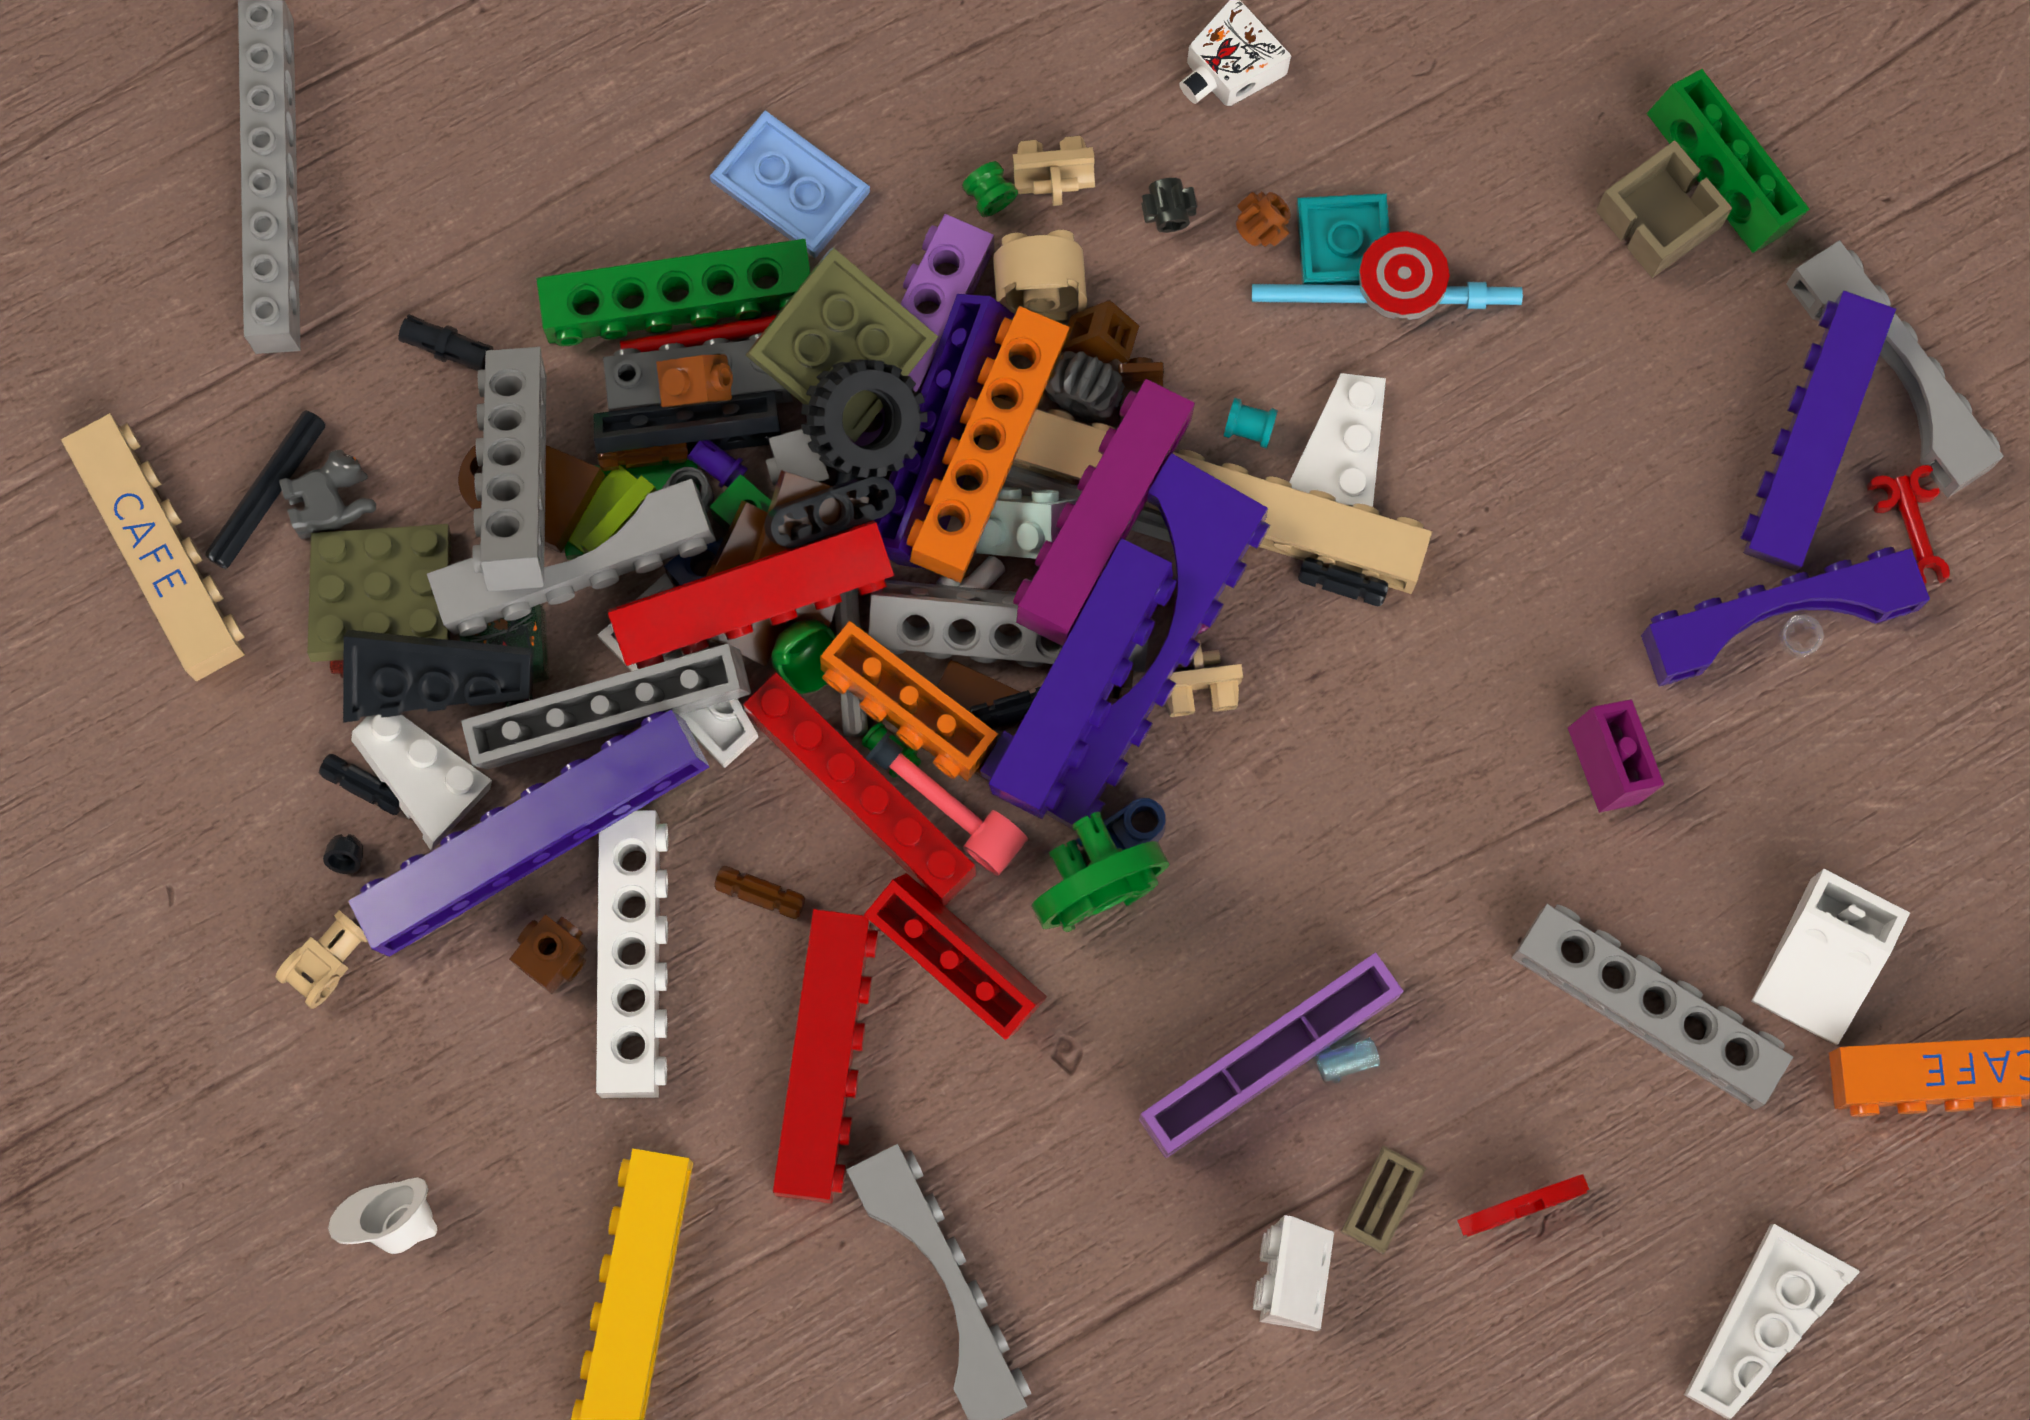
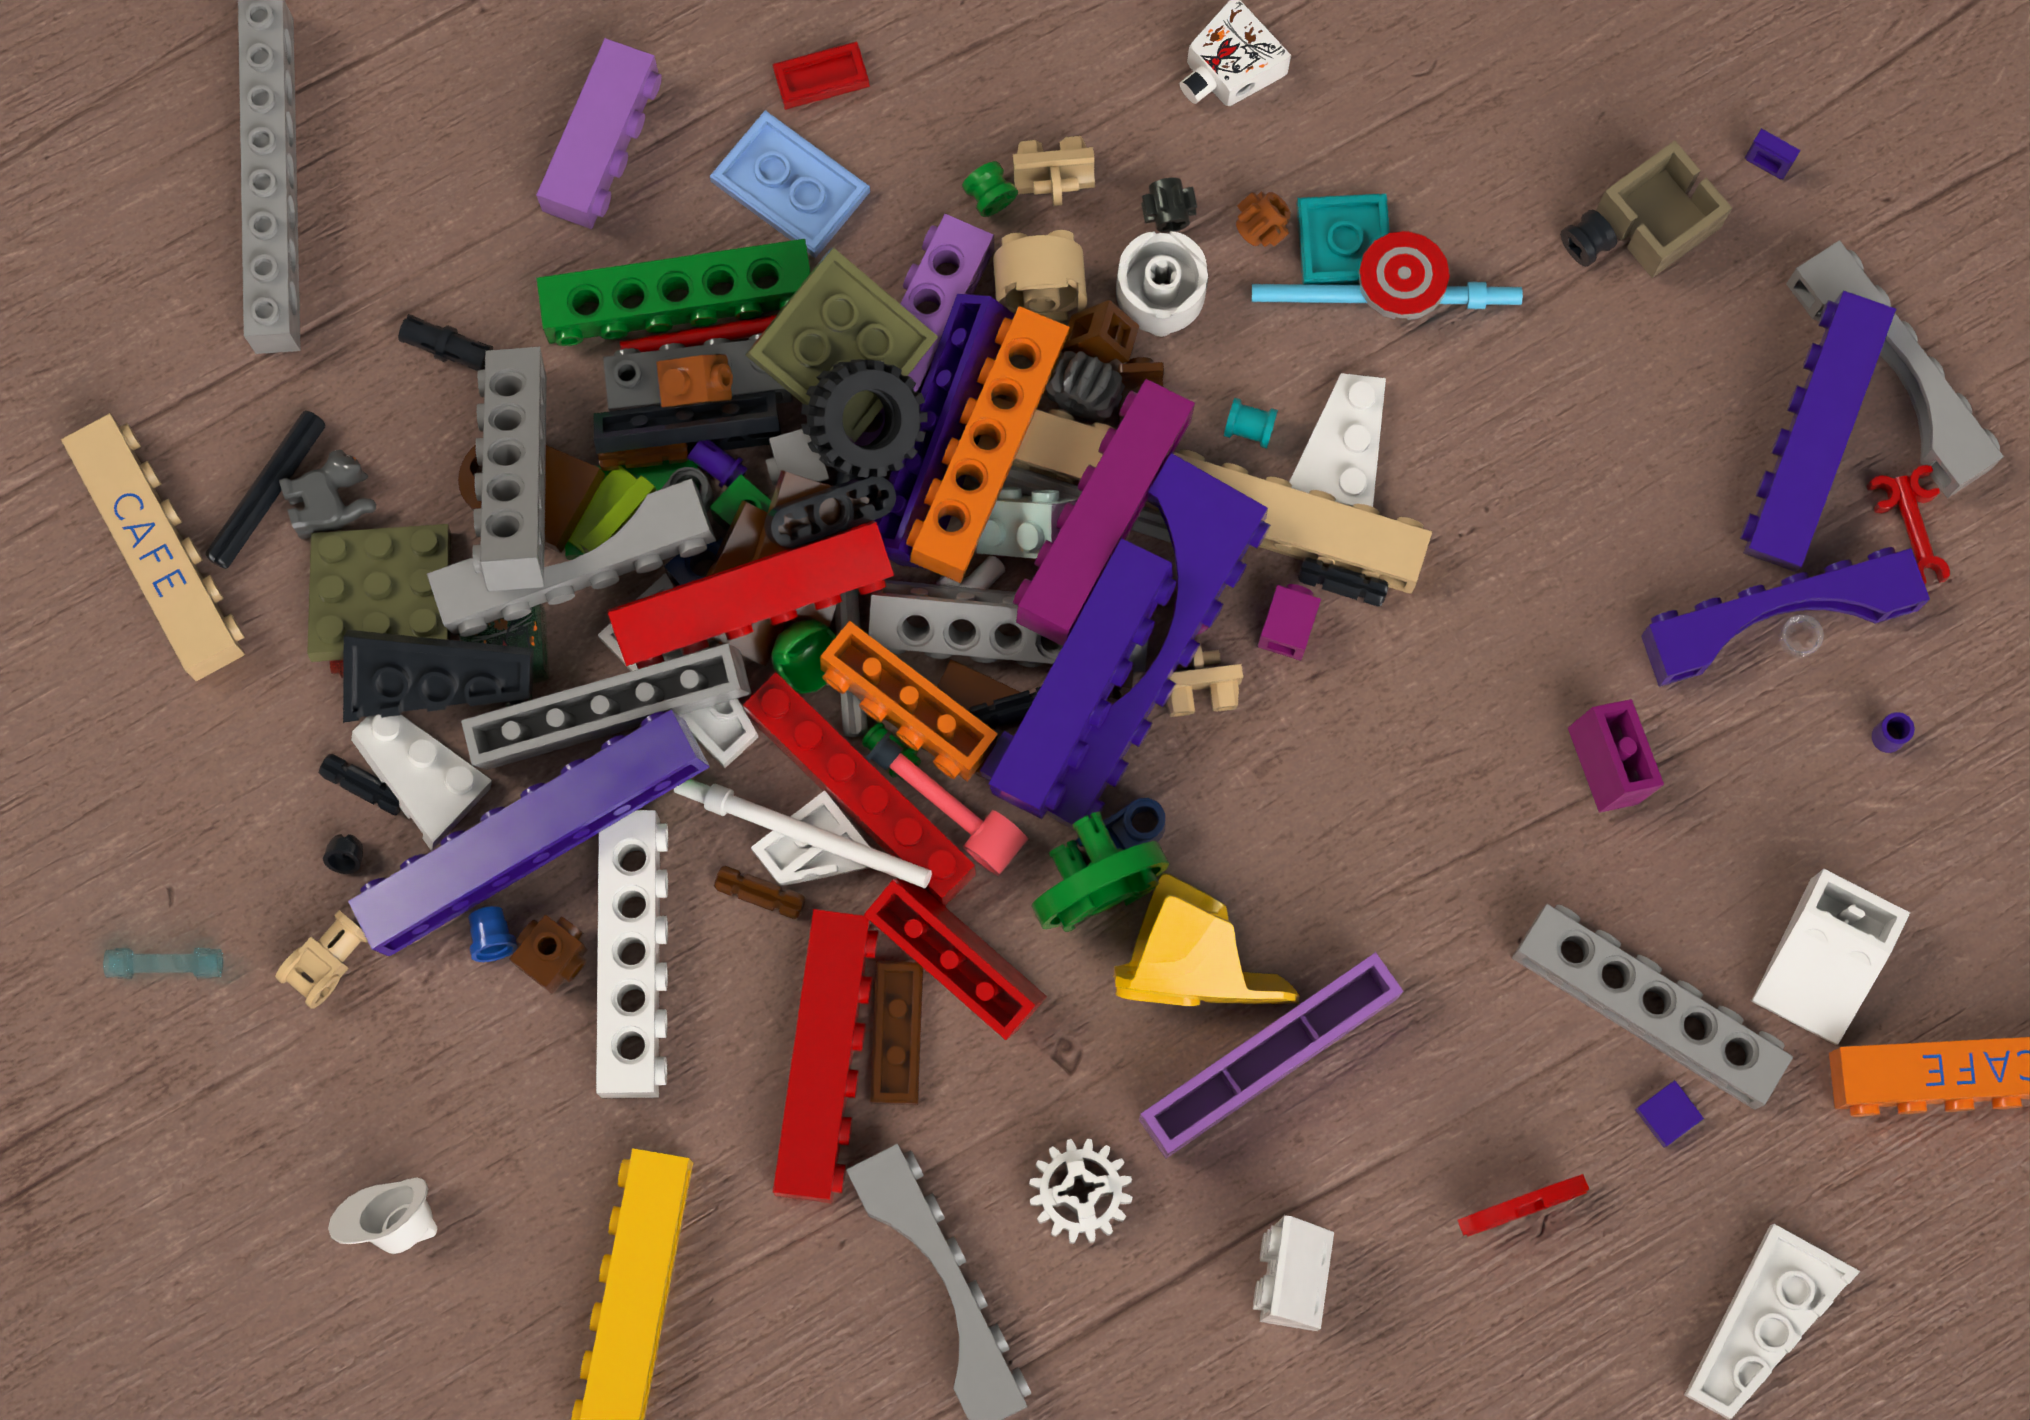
(123, 963): none -> clear light blue bar
(490, 935): none -> blue piece
(599, 134): none -> medium lavender brick
(722, 801): none -> white bar
(796, 861): none -> white wing
(821, 75): none -> red tile
(897, 1033): none -> reddish brown tile
(1085, 1211): none -> white gear
(1161, 258): none -> white brick
(1191, 955): none -> yellow piece
(1289, 621): none -> magenta brick
(1347, 1060): clear light blue pin -> none
(1364, 1236): dark tan tile -> none
(1588, 238): none -> black wheel
(1669, 1114): none -> dark purple tile
(1730, 158): green brick -> none
(1772, 154): none -> dark purple tile
(1902, 724): none -> dark purple hinge

